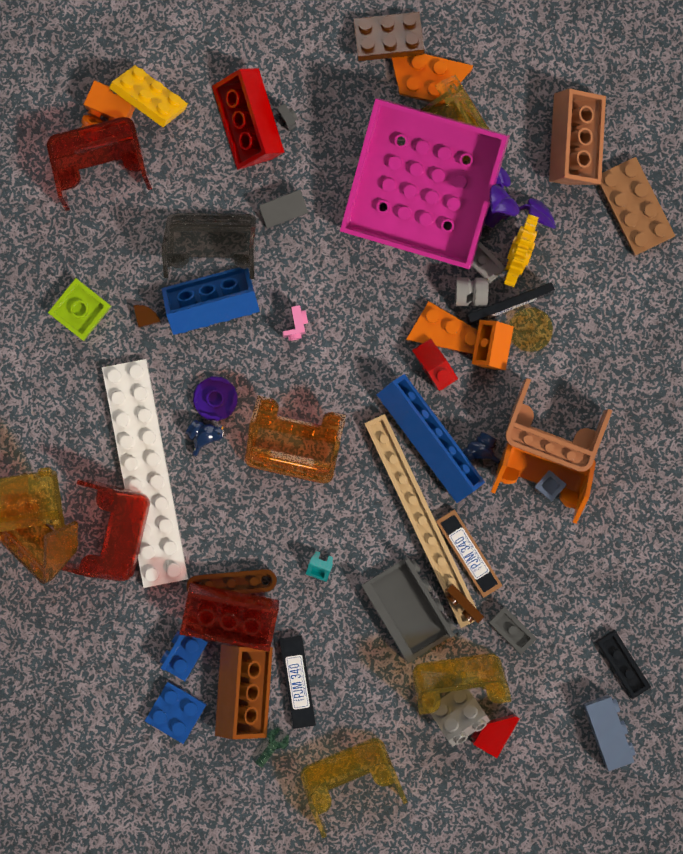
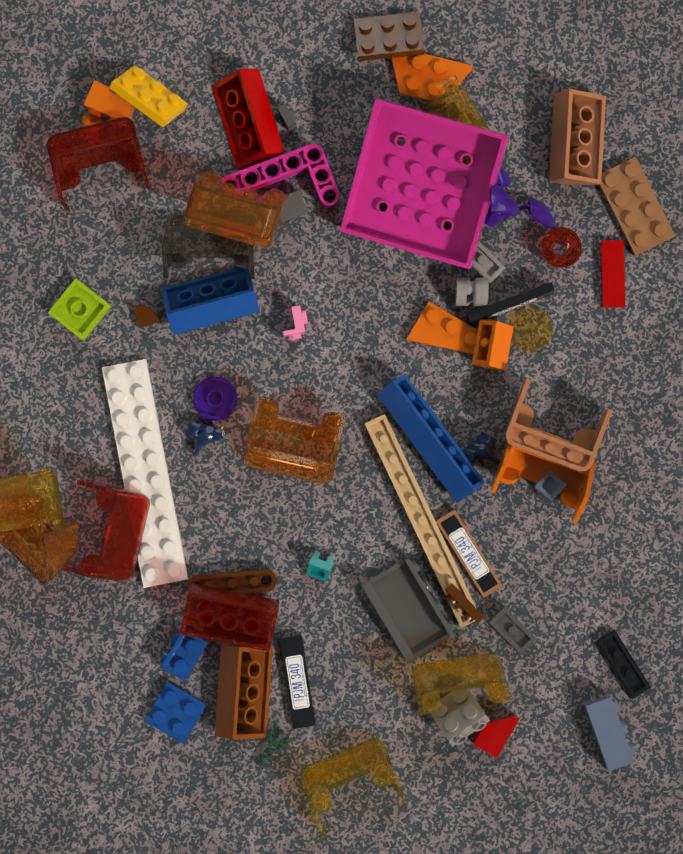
(234, 211): none -> clear orange windscreen
(285, 172): none -> dark pink beam
(434, 365): red slope -> none
(521, 250): yellow gear -> none
(569, 239): none -> clear red piece
(612, 274): none -> red tile

